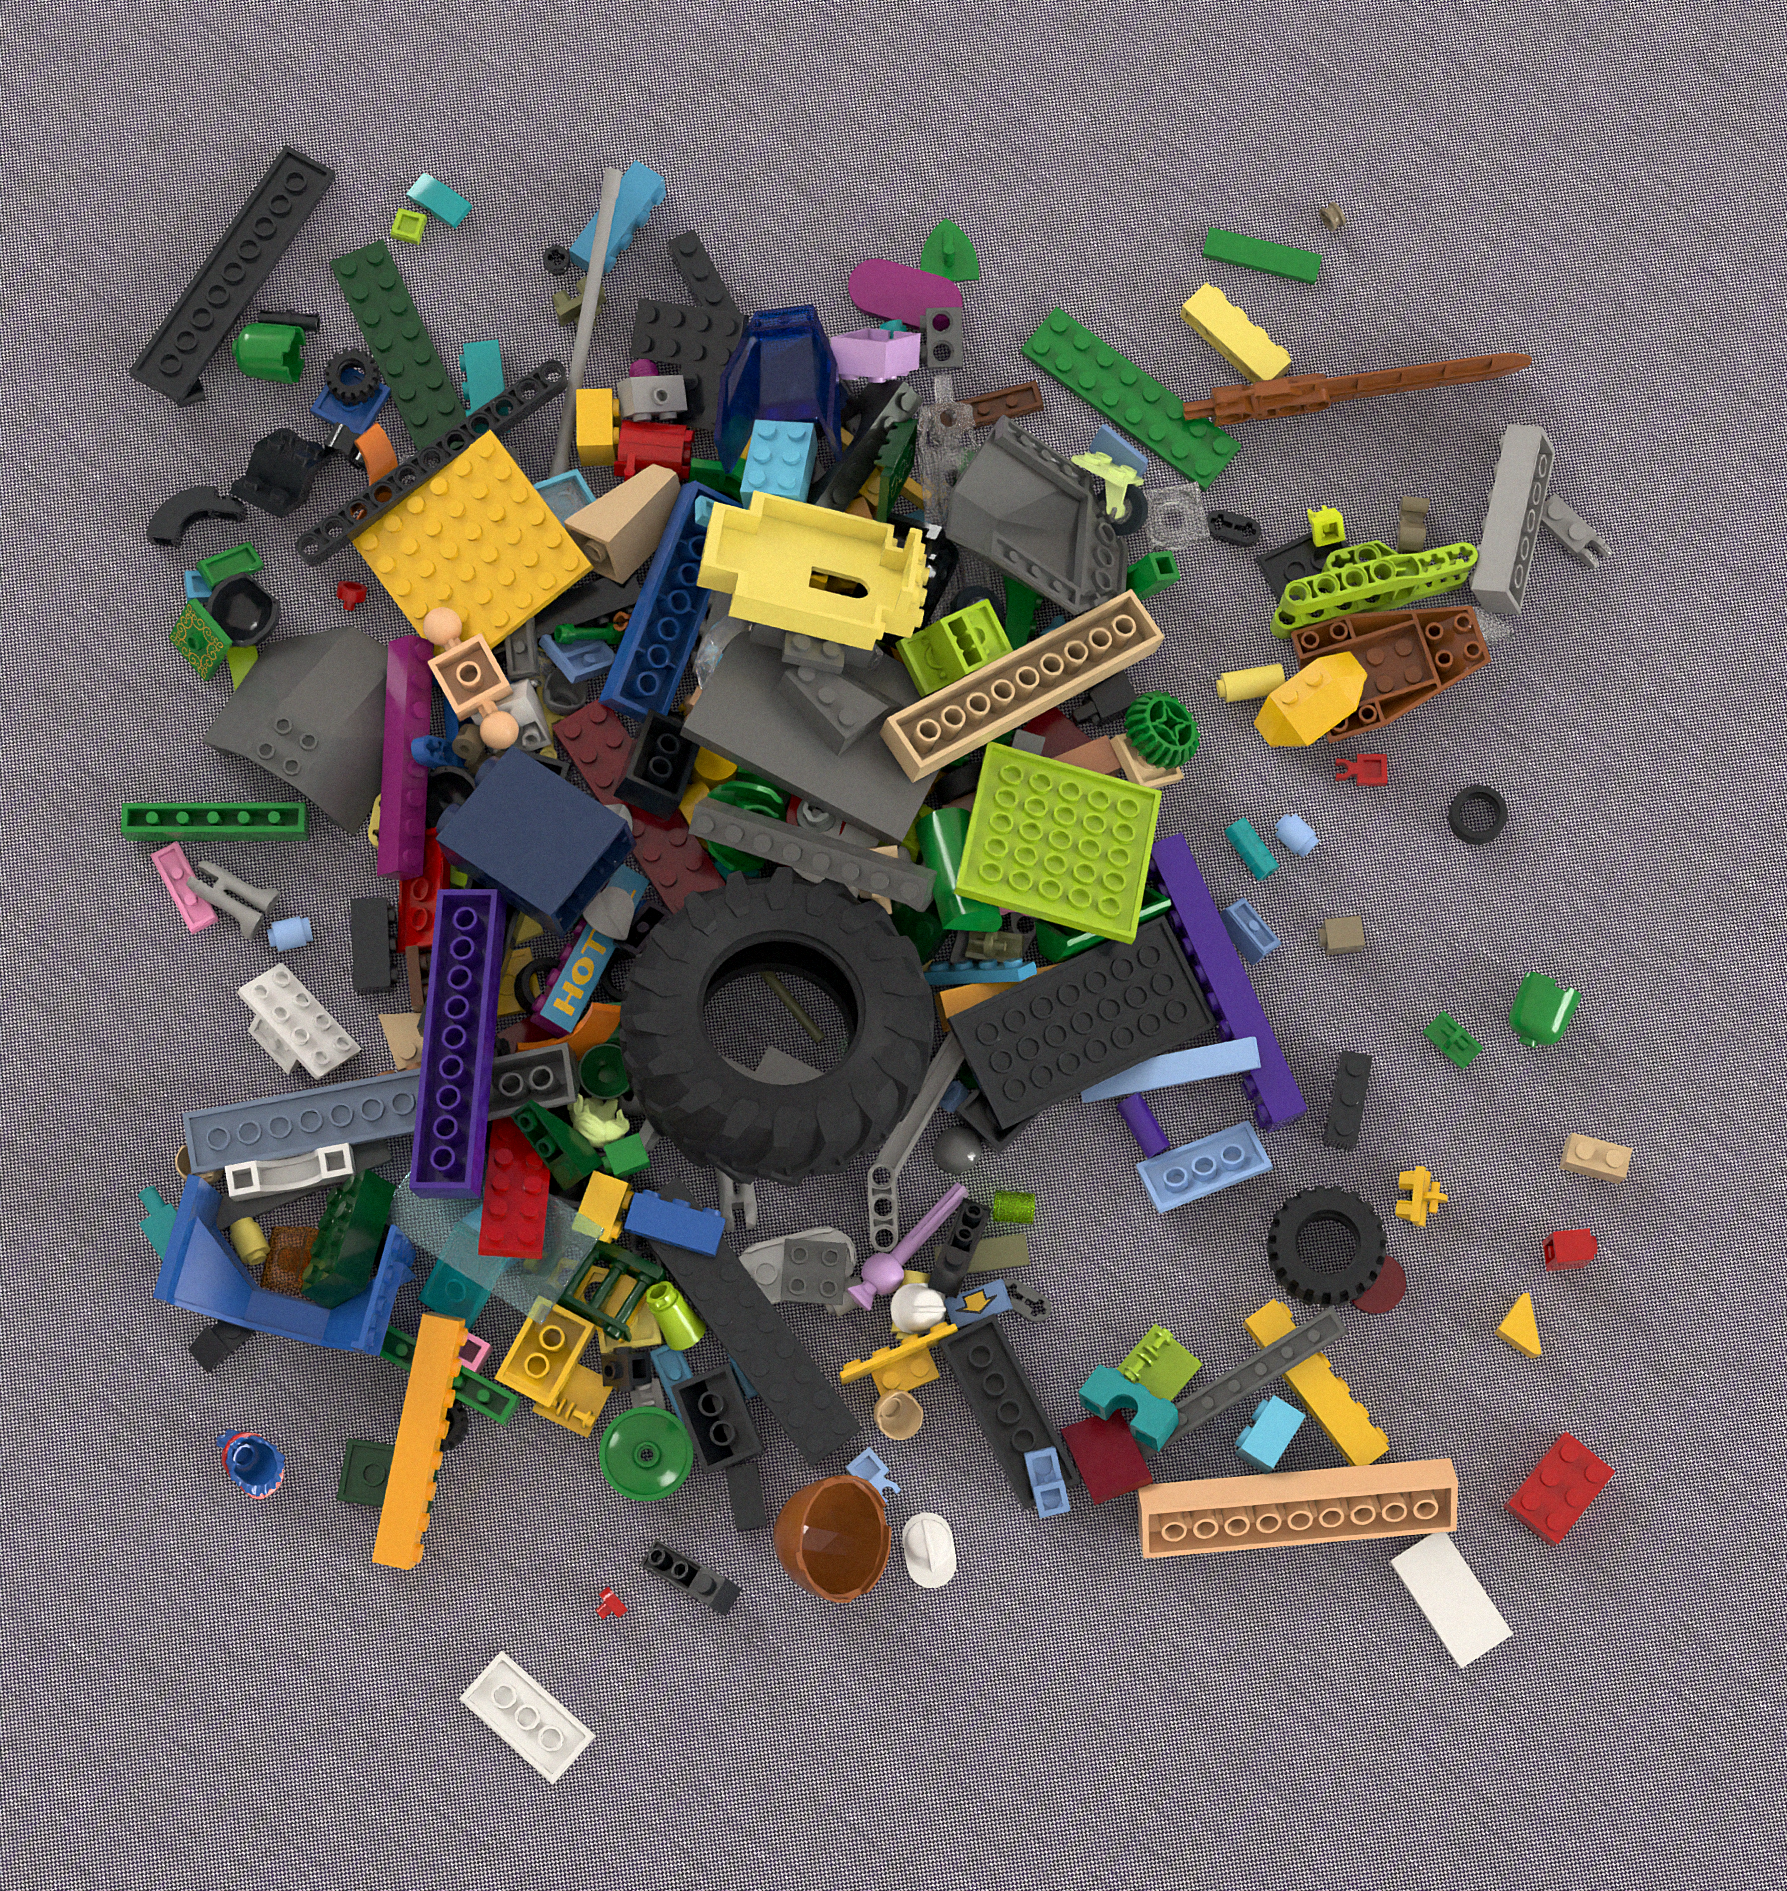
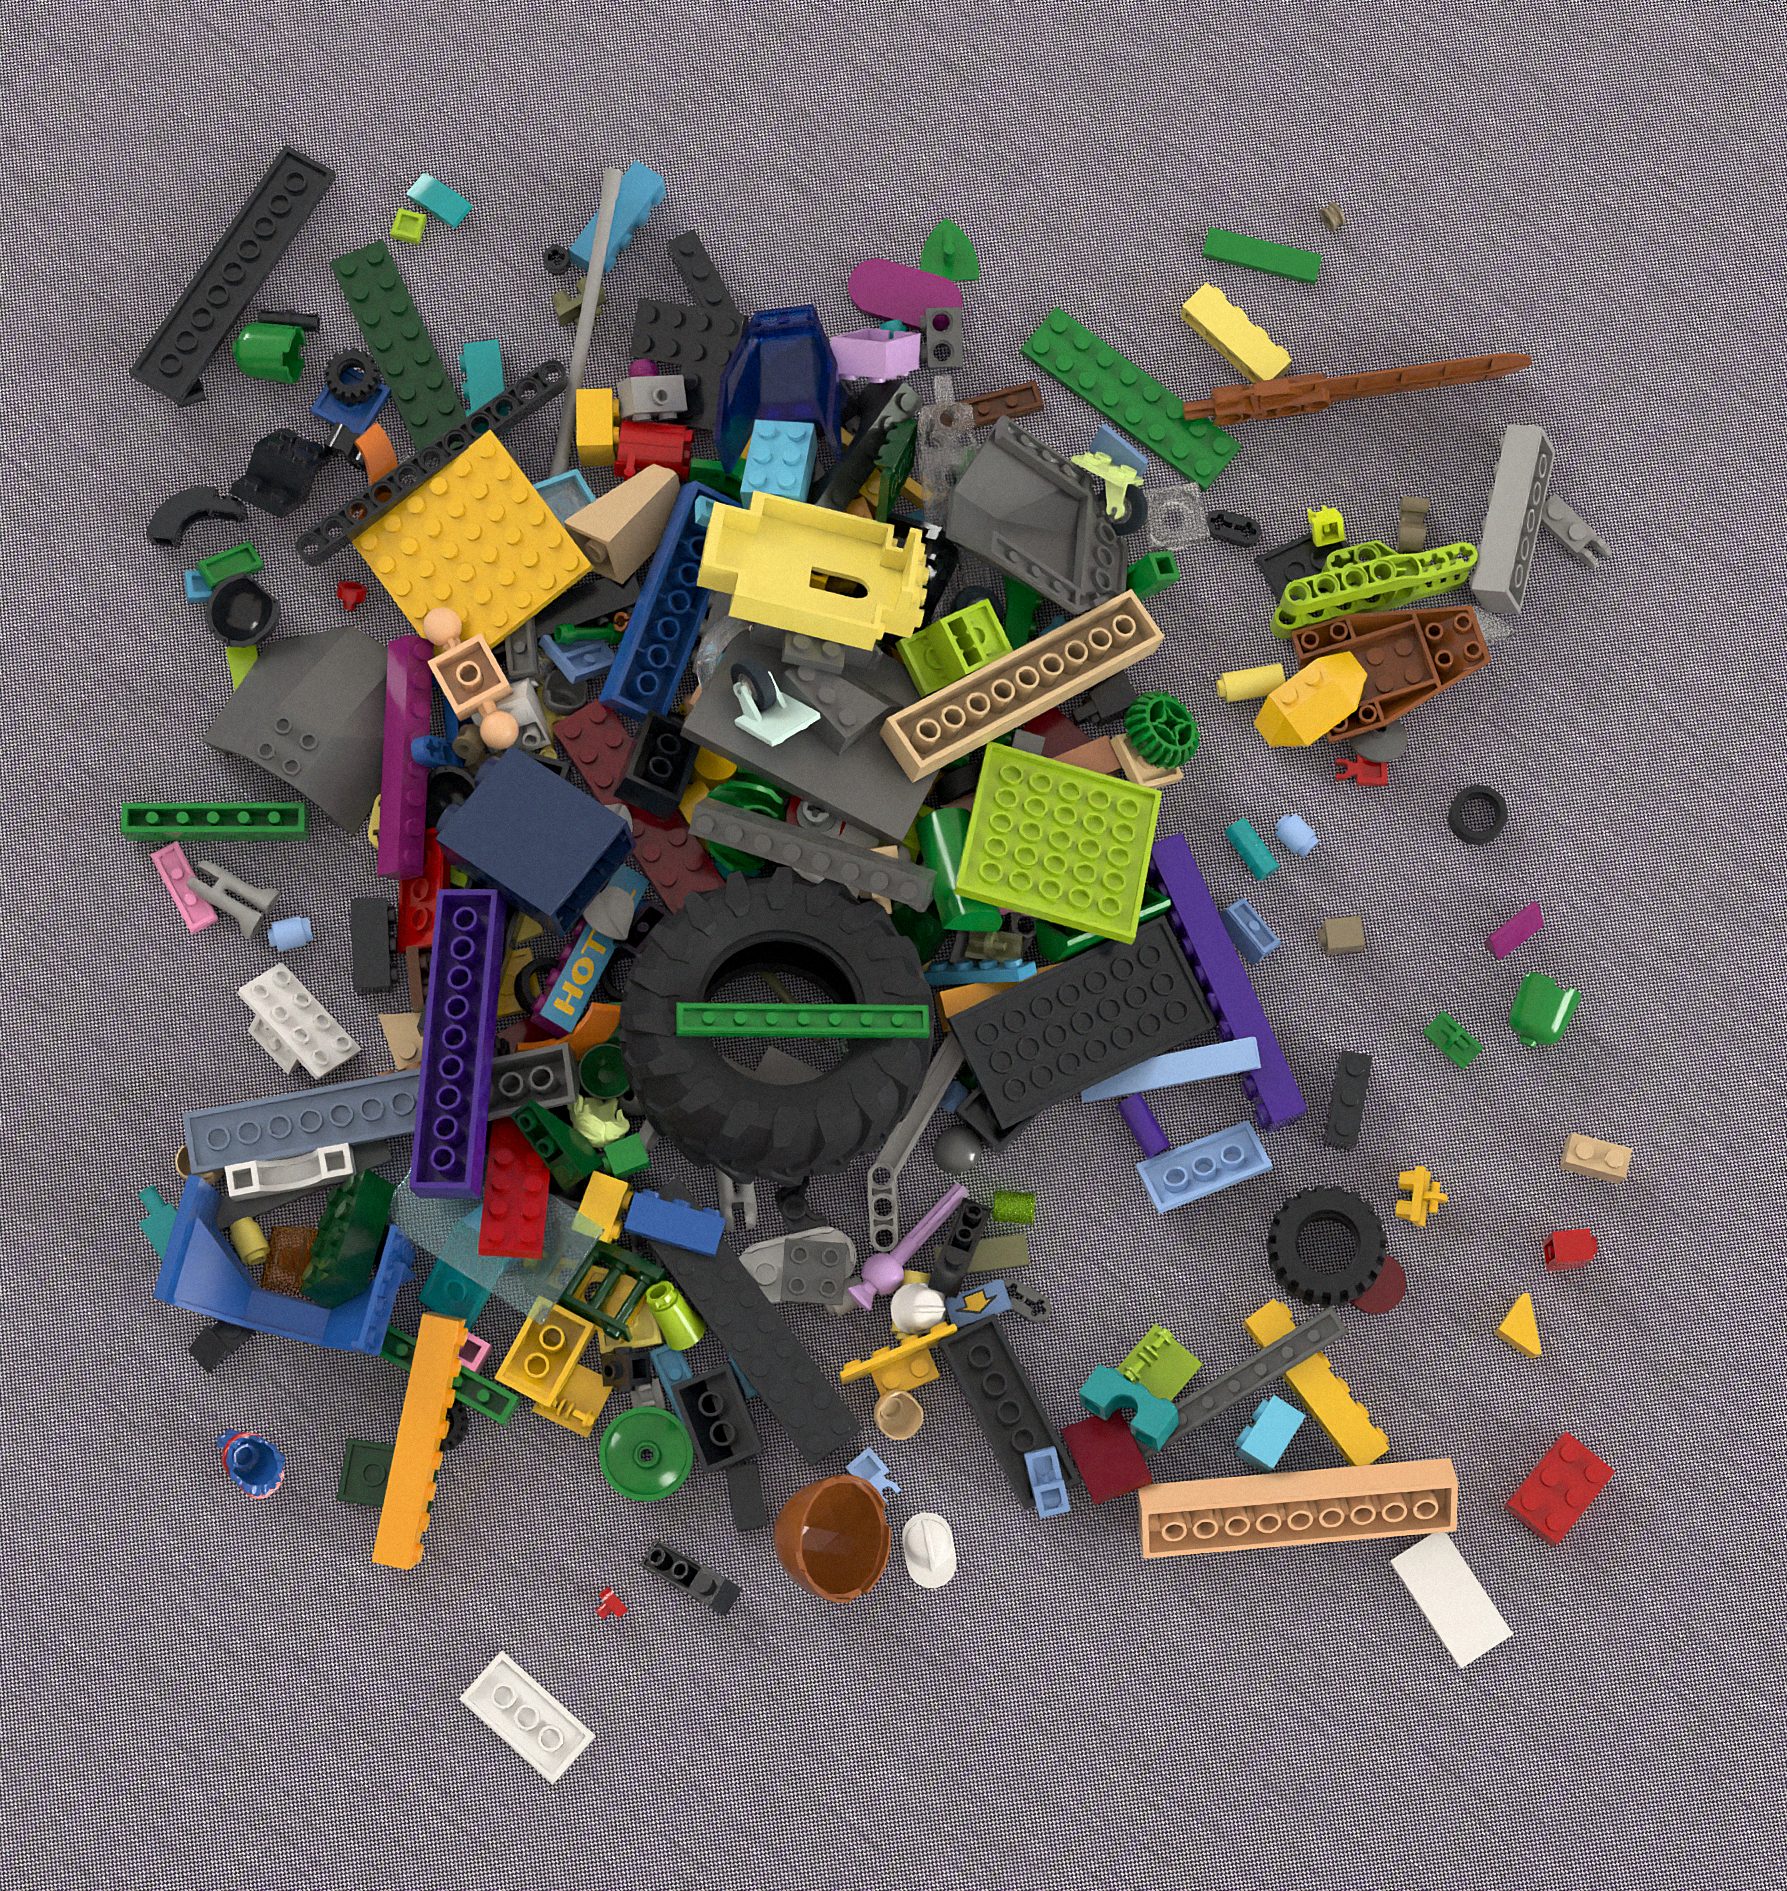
(200, 639): green plate -> none
(766, 710): none -> light aqua plate
(795, 1209): none -> black piece
(802, 1020): none -> green tile
(1381, 746): none -> dark grey dish
(1515, 931): none -> magenta slope

